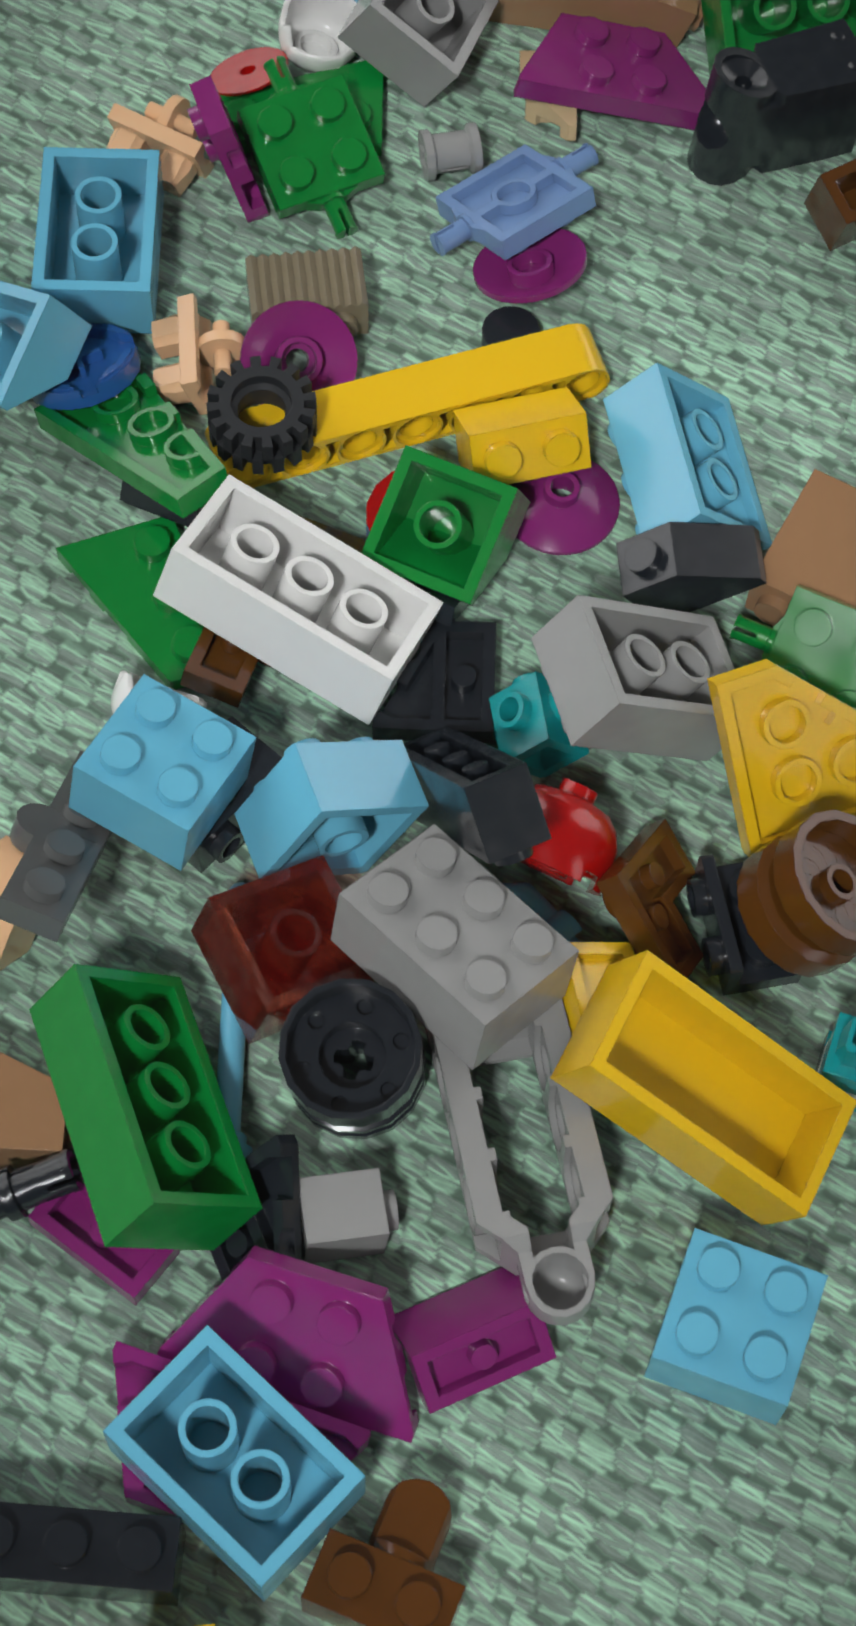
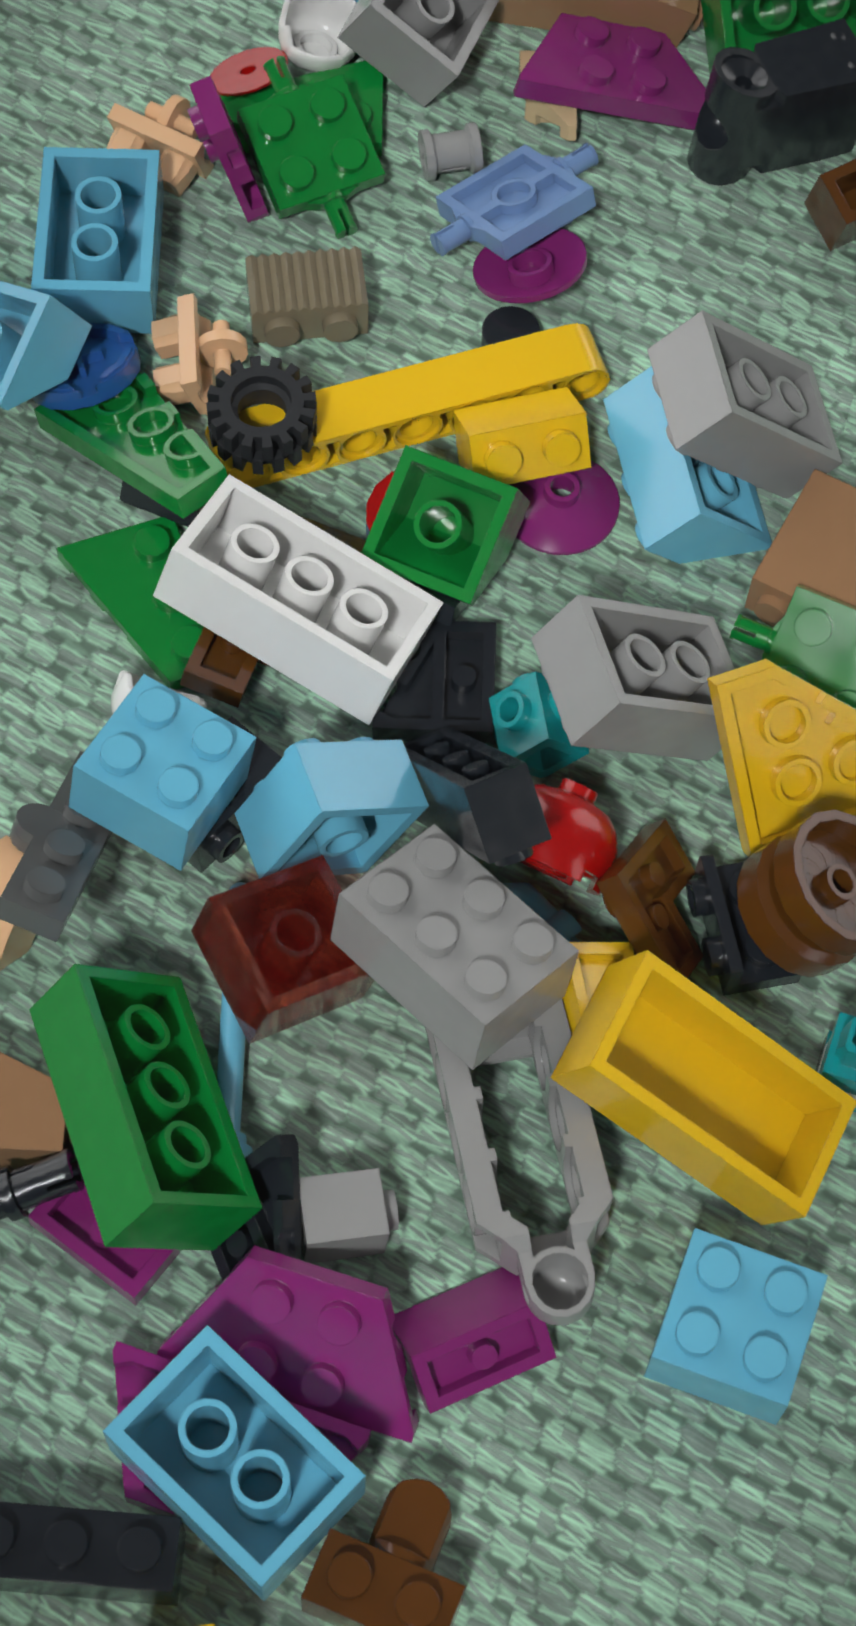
(306, 327): magenta dish -> none
(329, 1030): black wheel -> none
(690, 564): black slope -> none
(742, 405): none -> light grey brick

